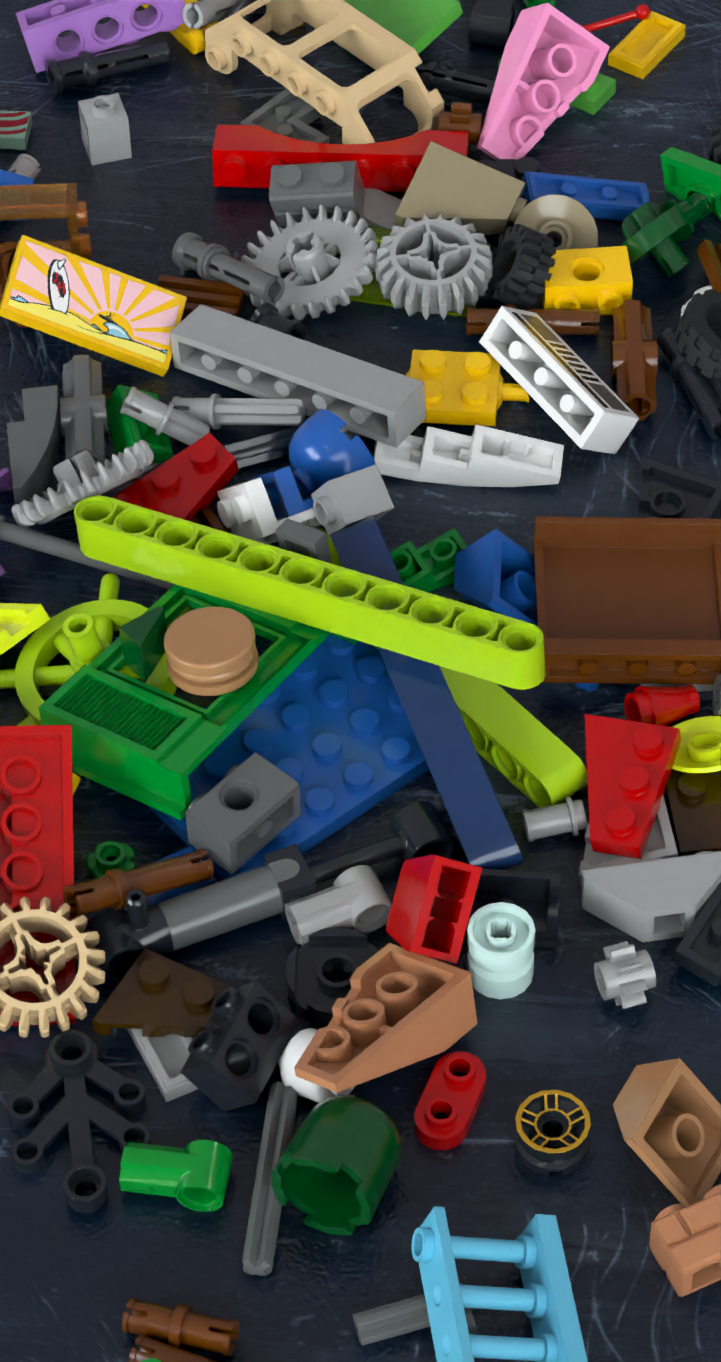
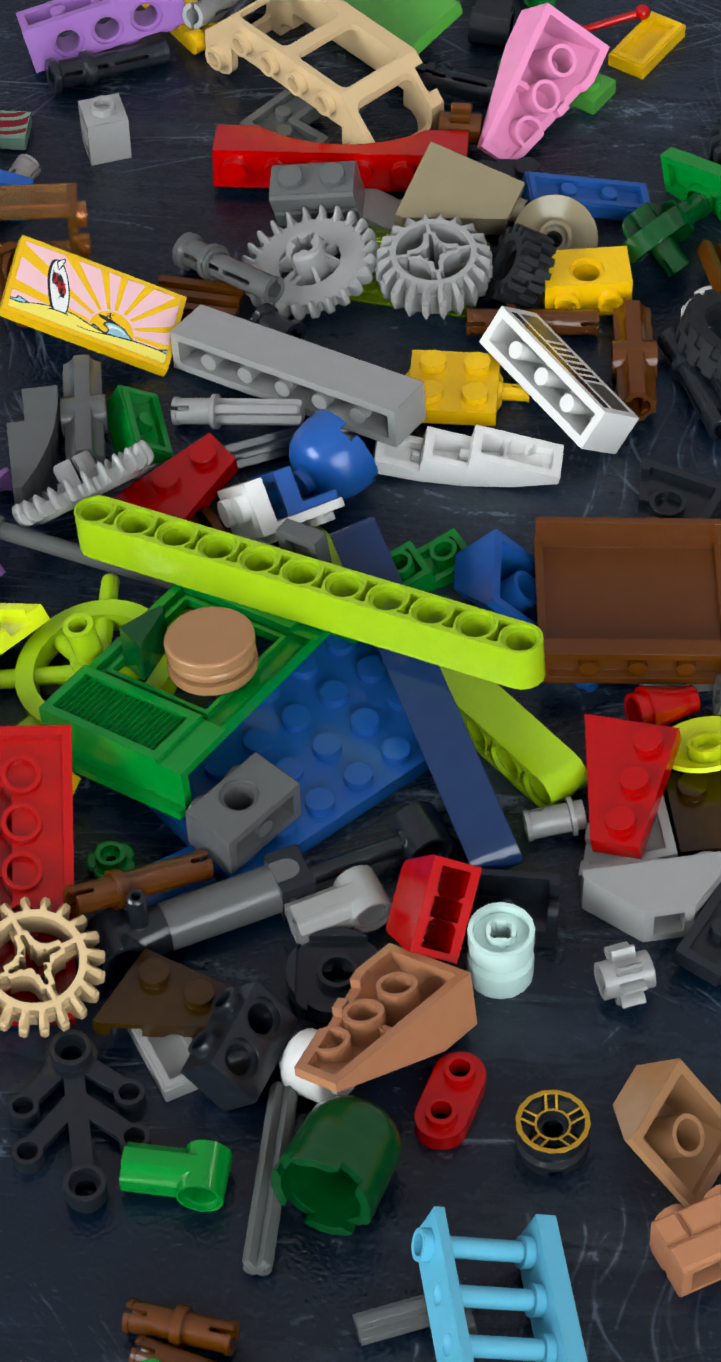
(163, 417): light grey axle -> none
(351, 499): light grey brick -> none

